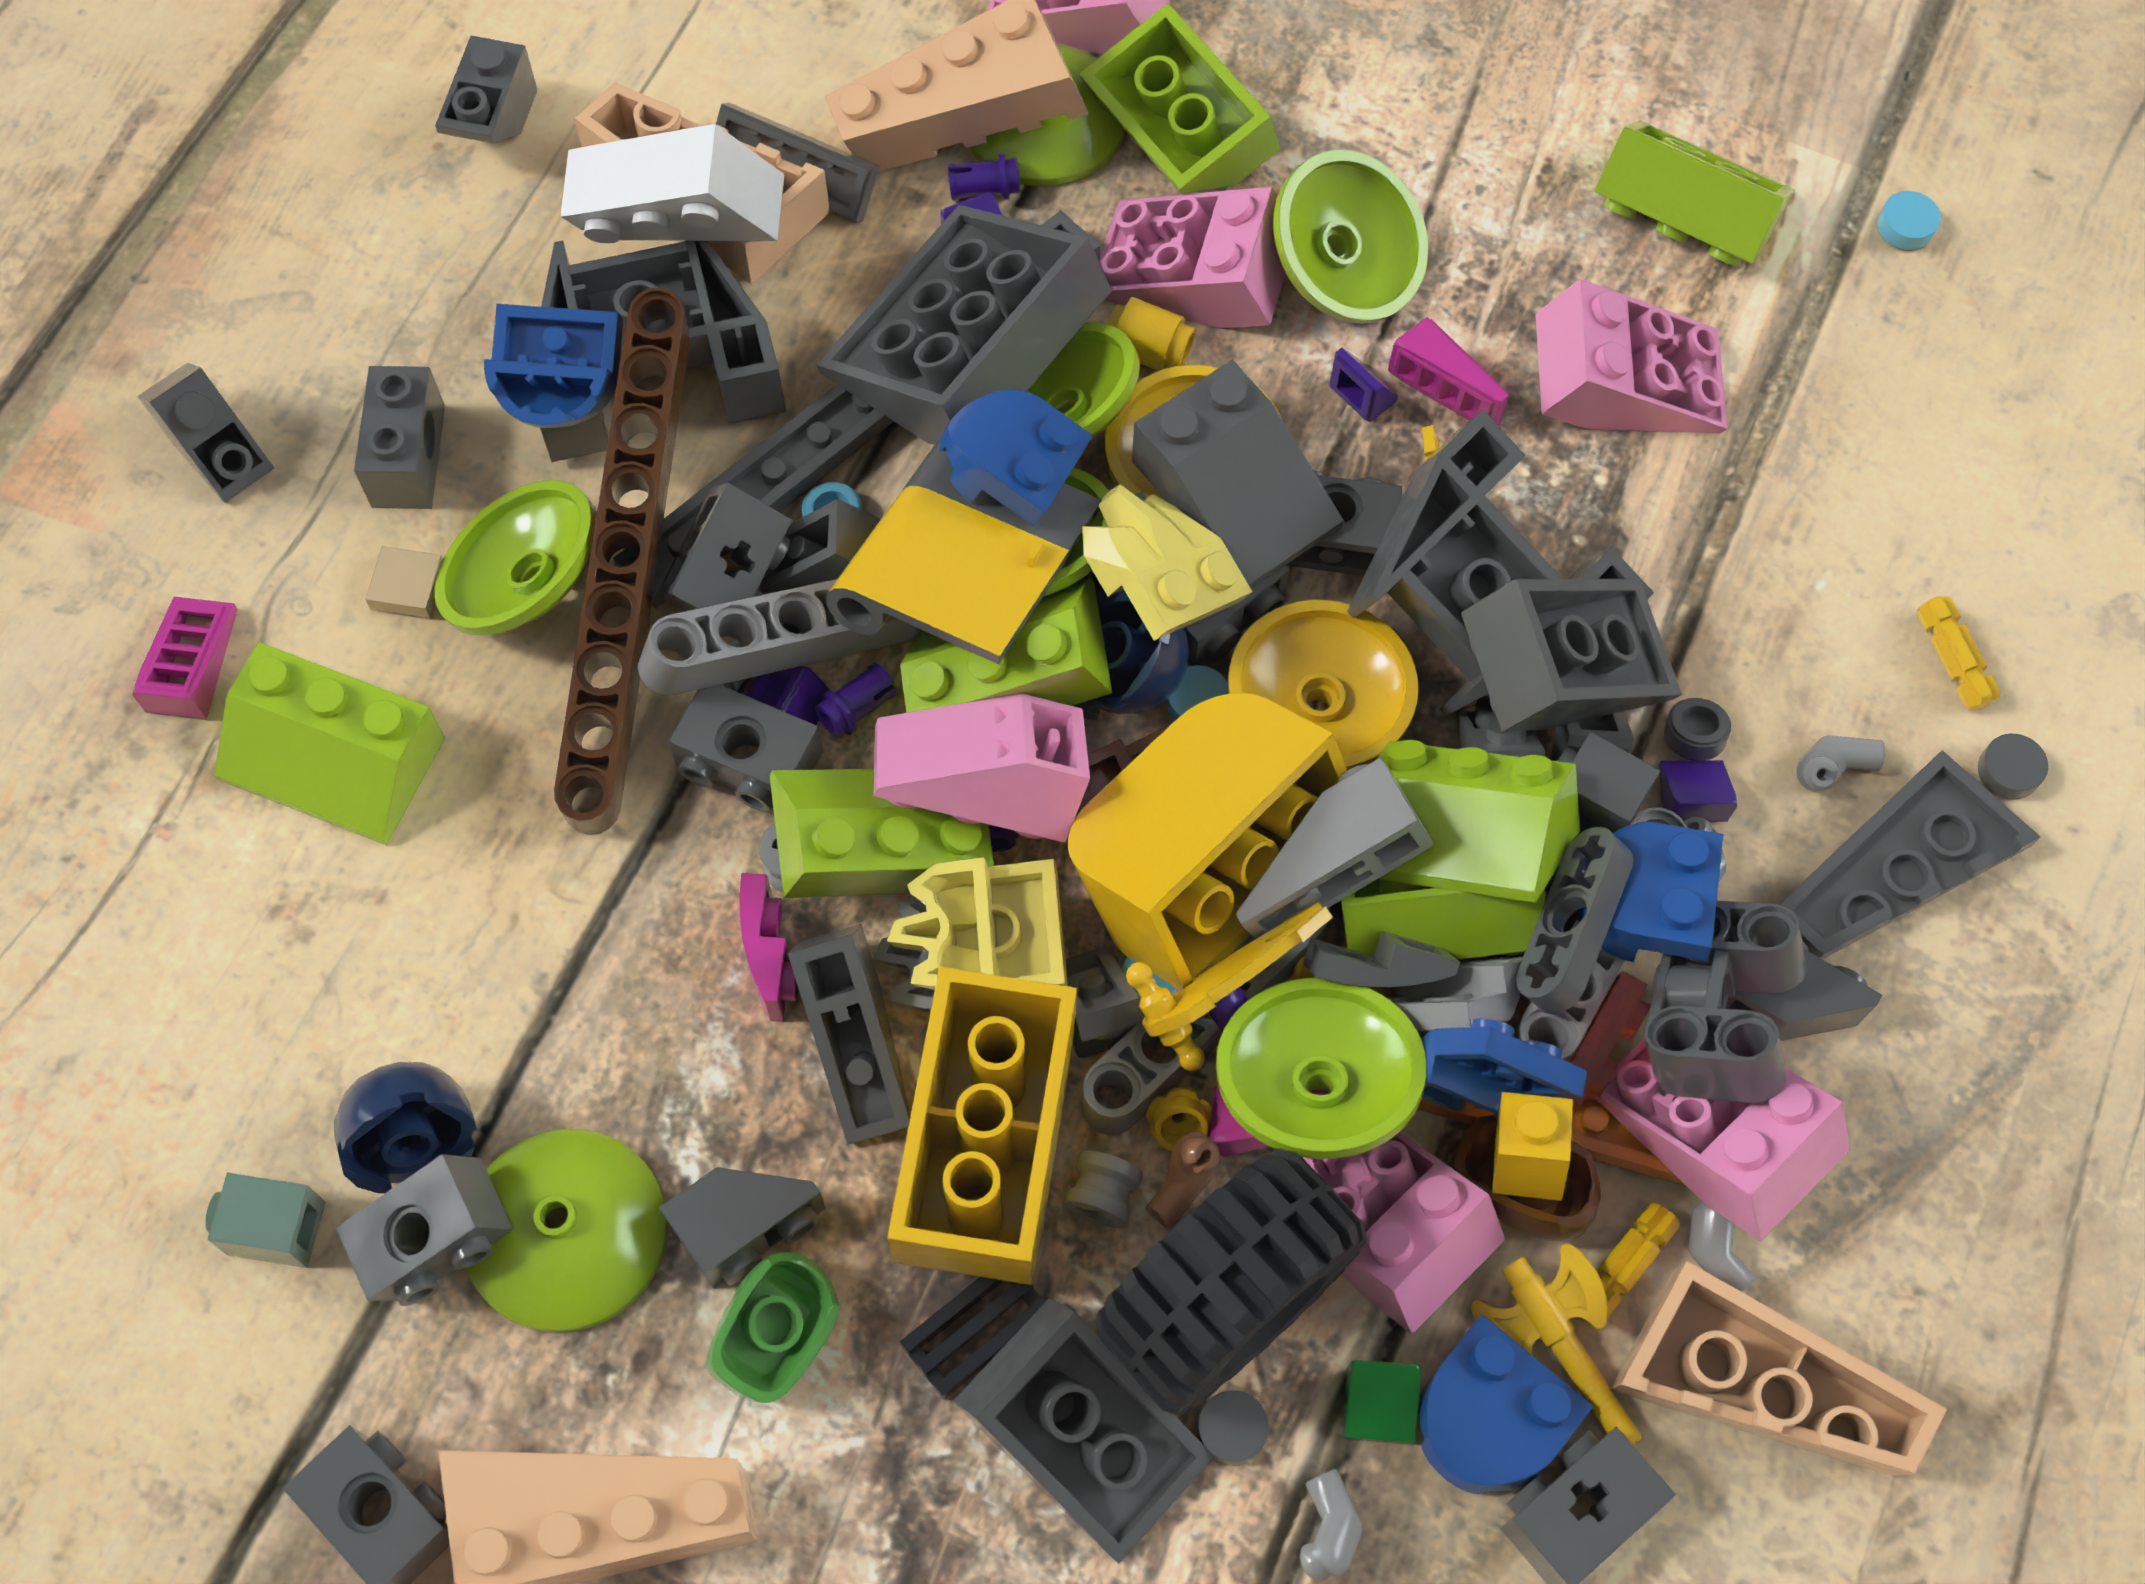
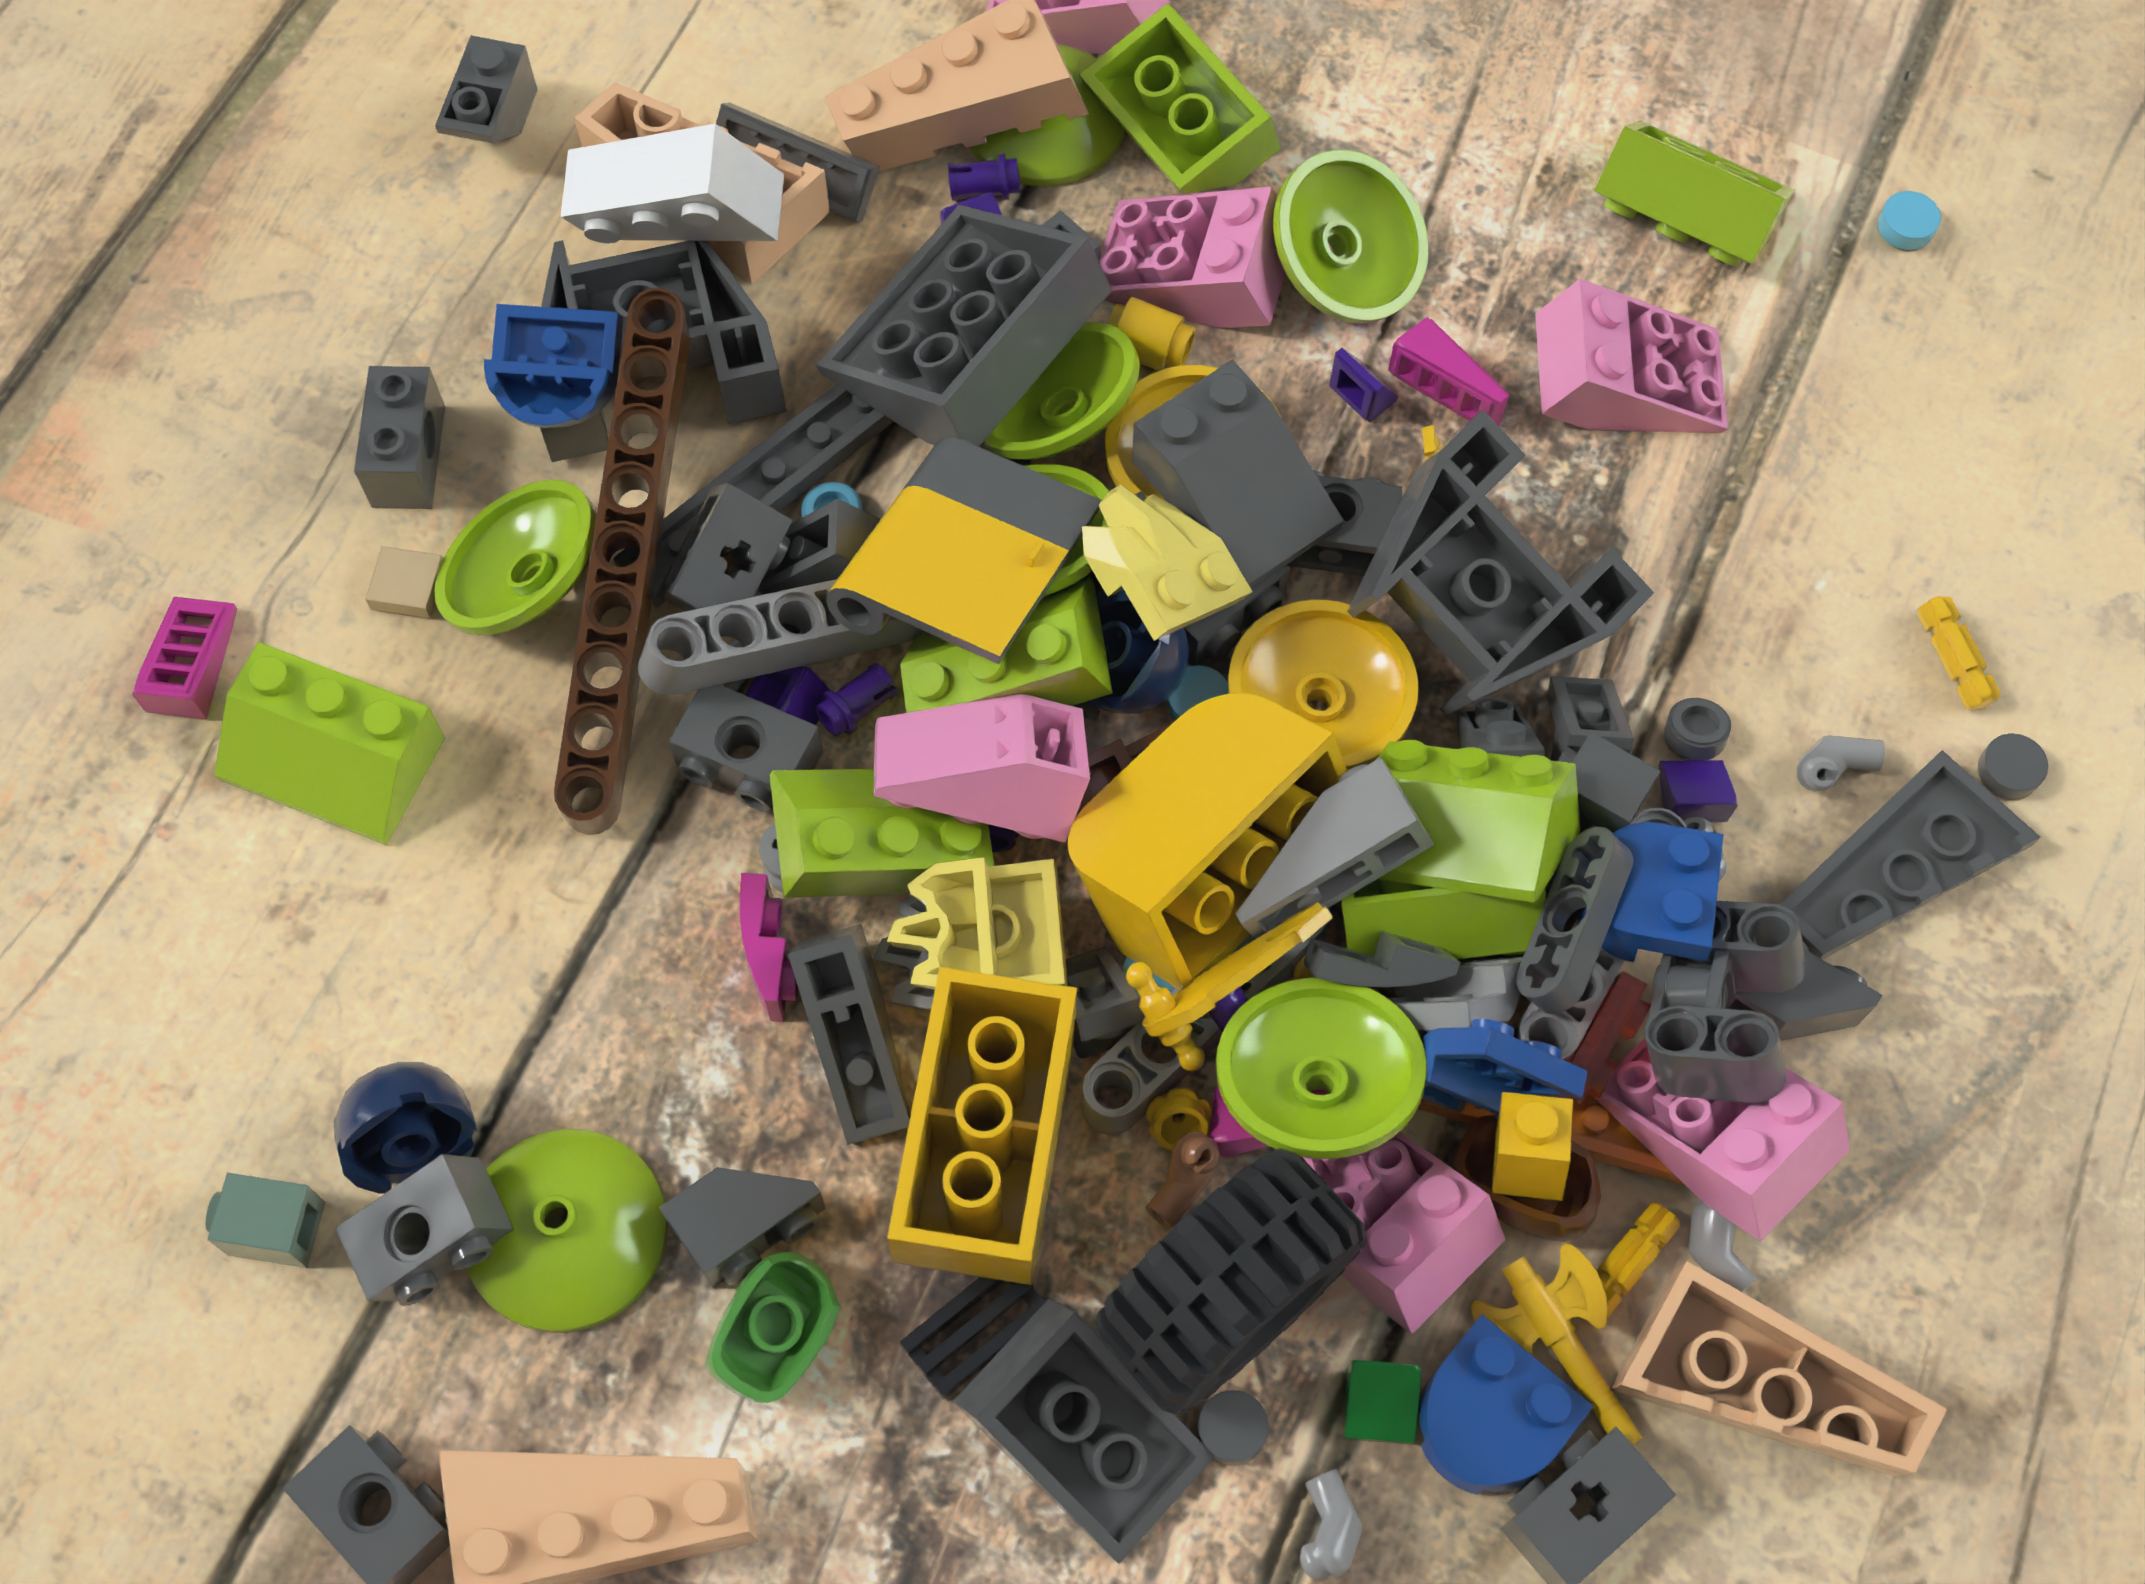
(206, 431): dark grey slope -> none
(1013, 450): blue slope -> none
(1102, 1189): light grey wheel -> none
(1568, 651): dark grey slope -> none

